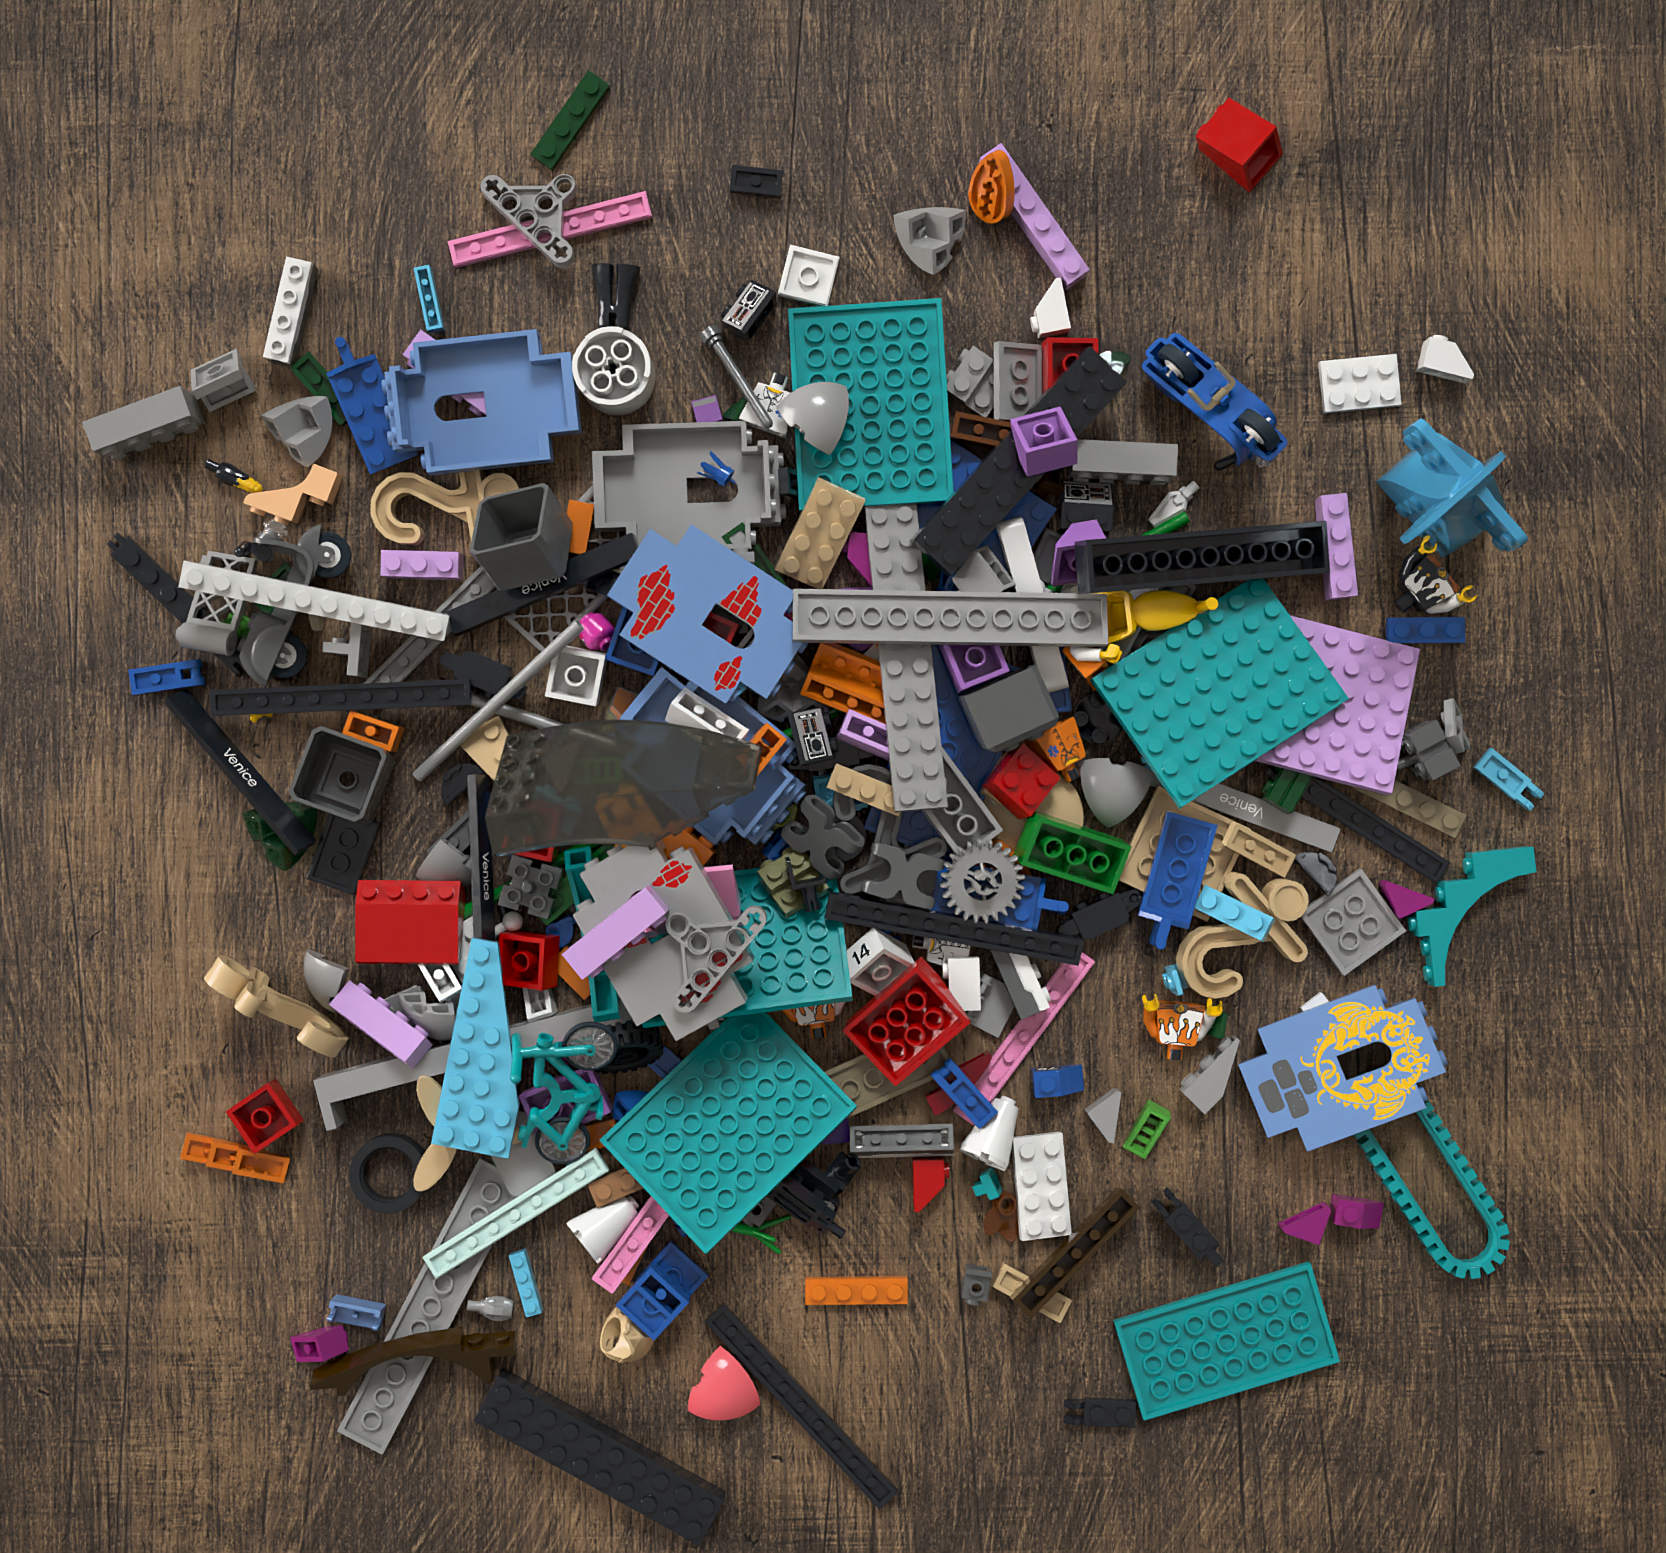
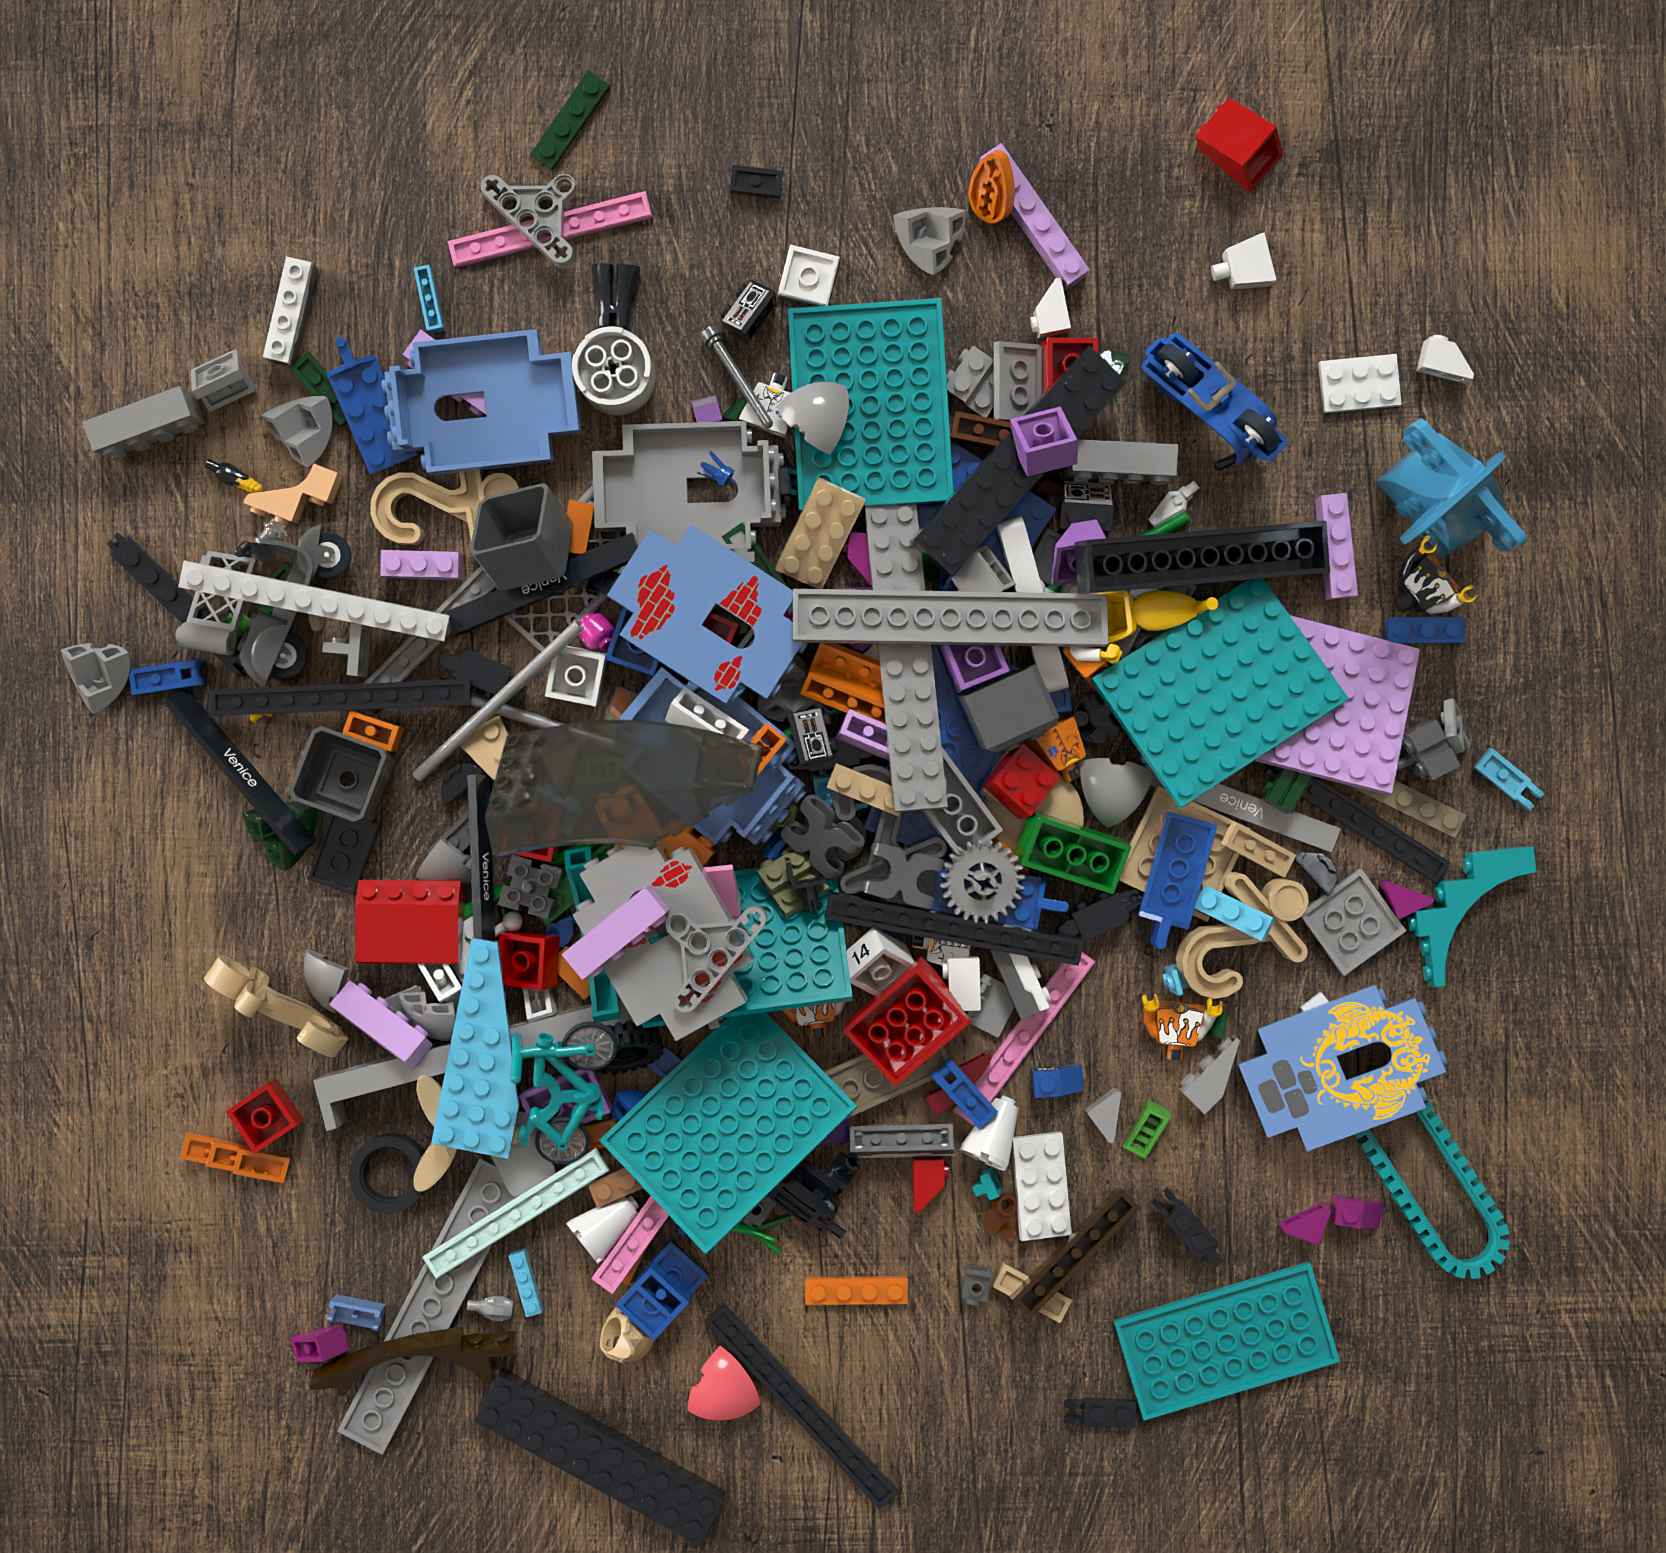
(97, 672): none -> light grey brick
(1246, 264): none -> white torso

